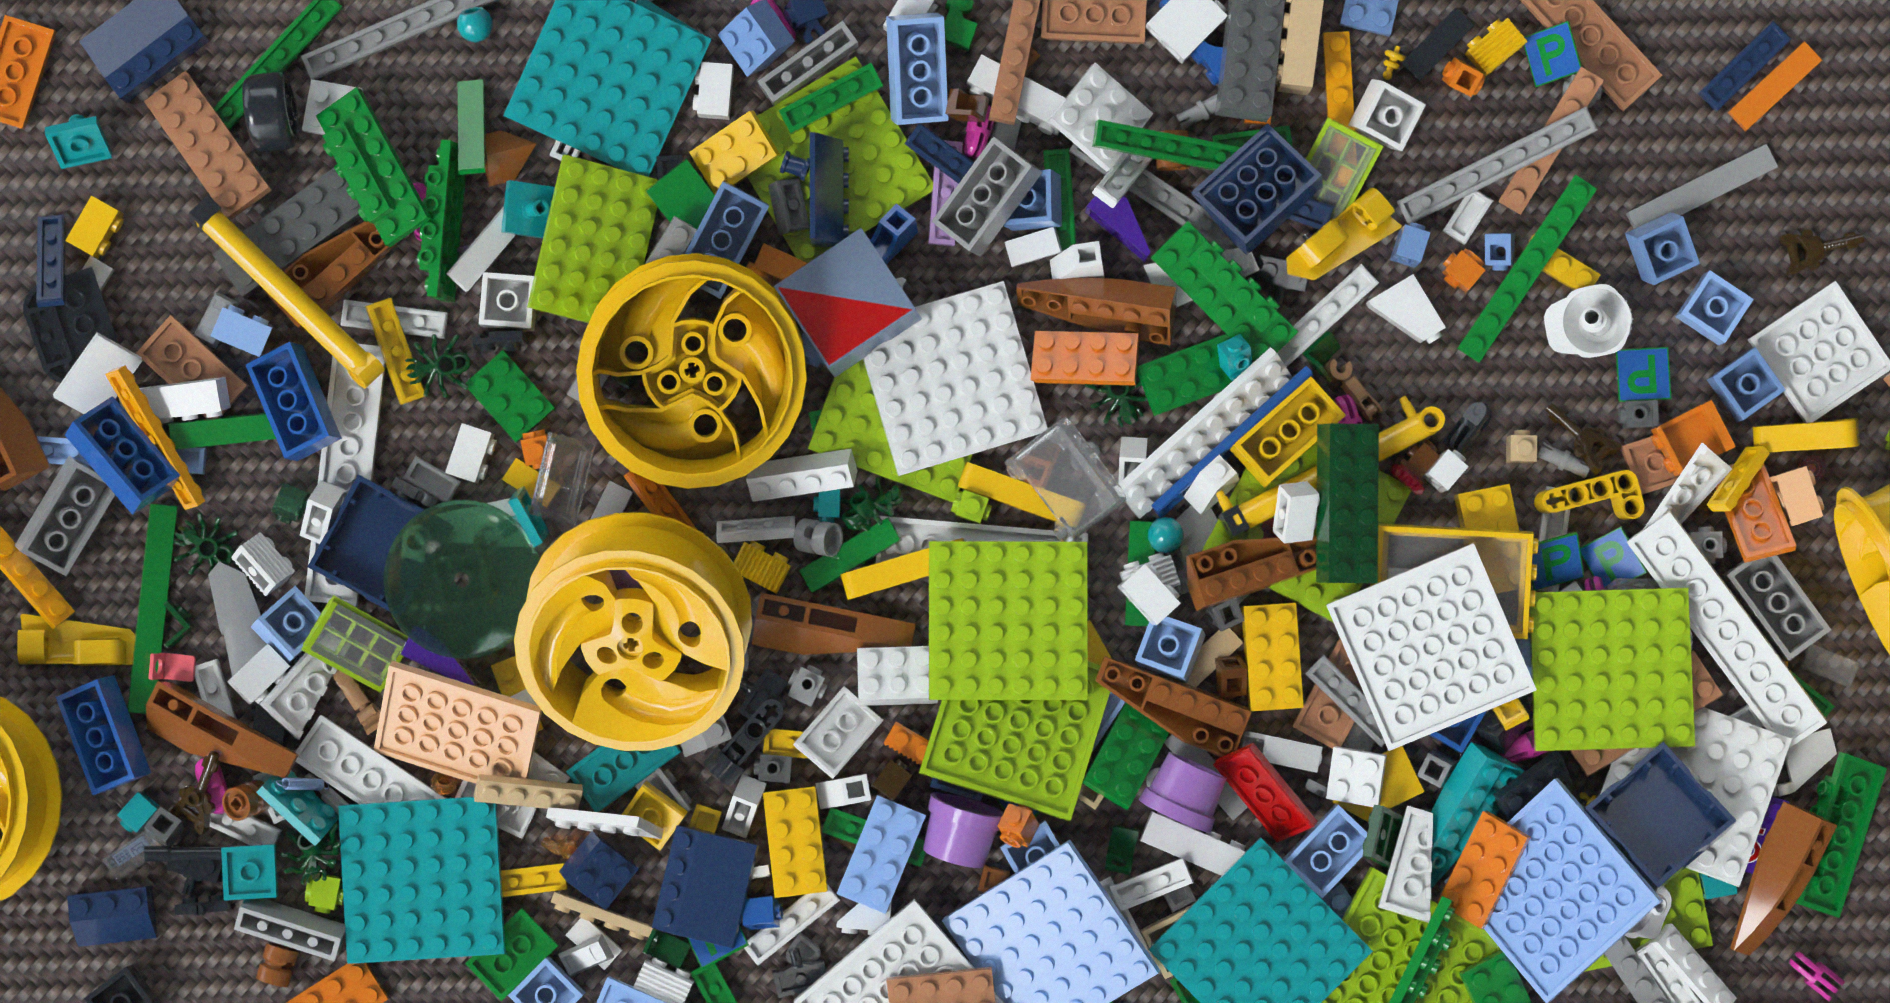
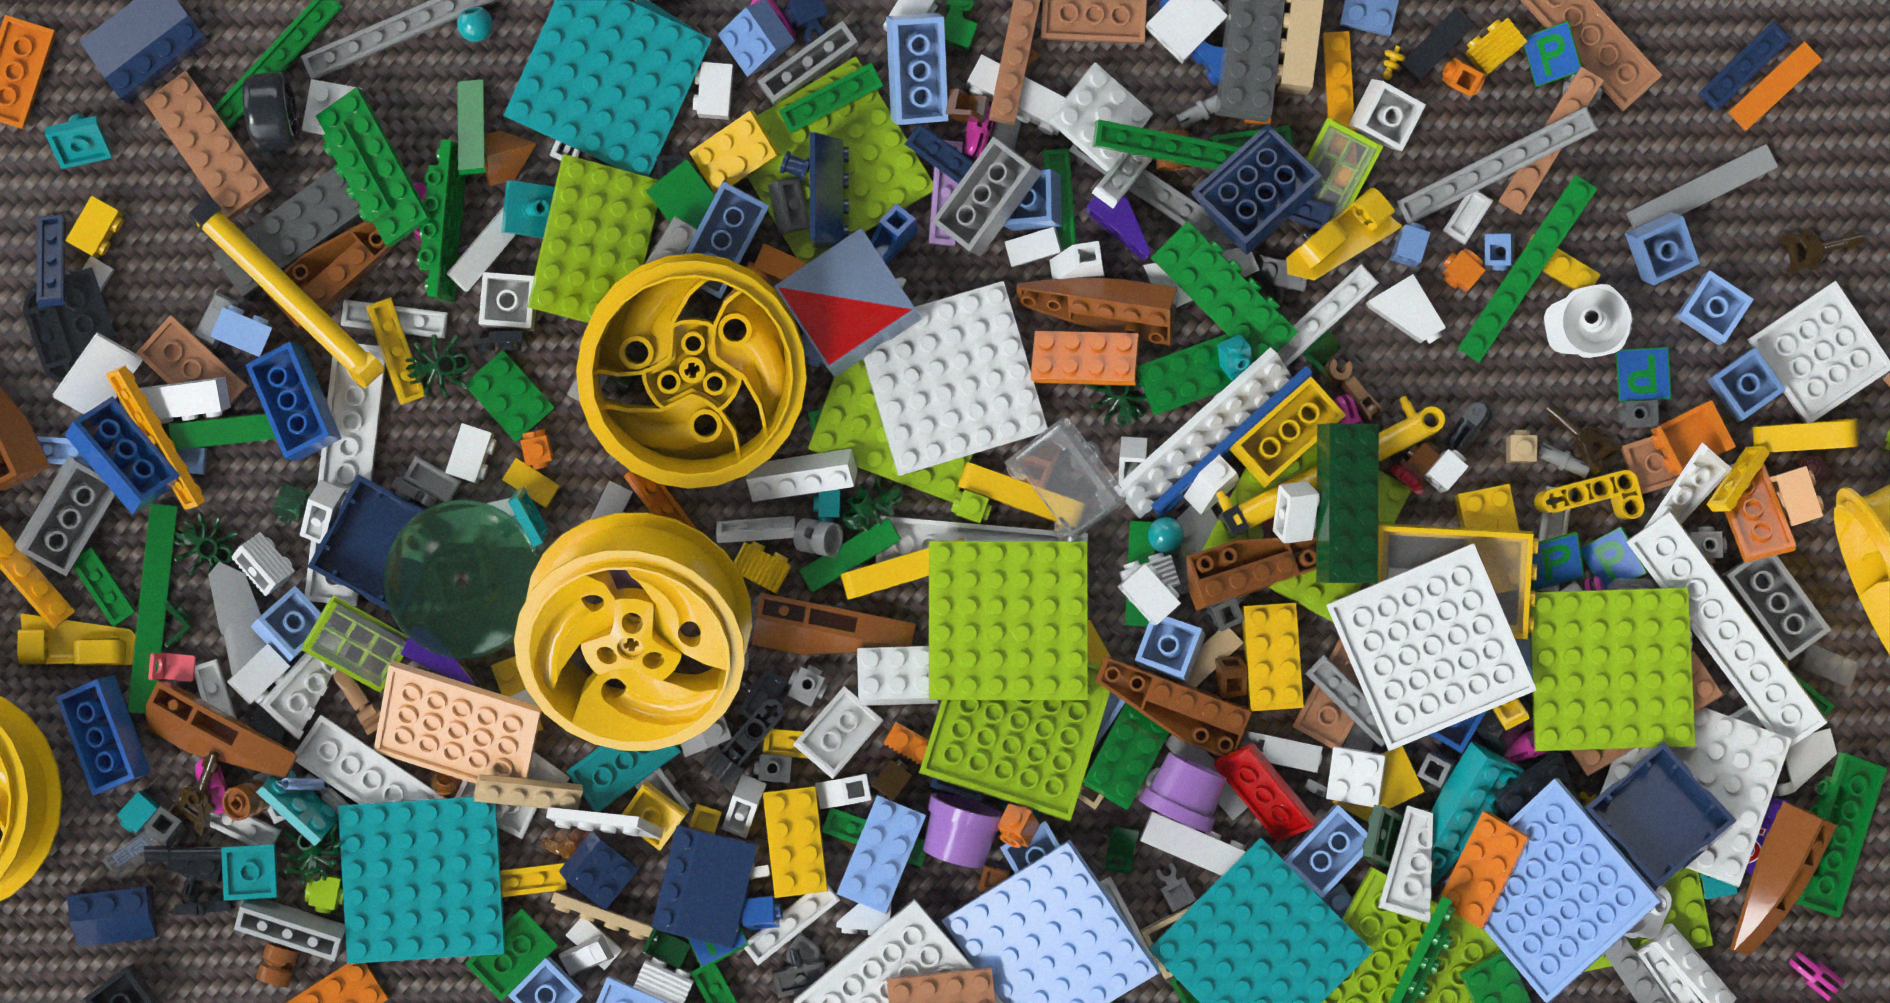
(103, 587): none -> green plate
(562, 478): clear piece -> none
(1151, 884): white plate -> none

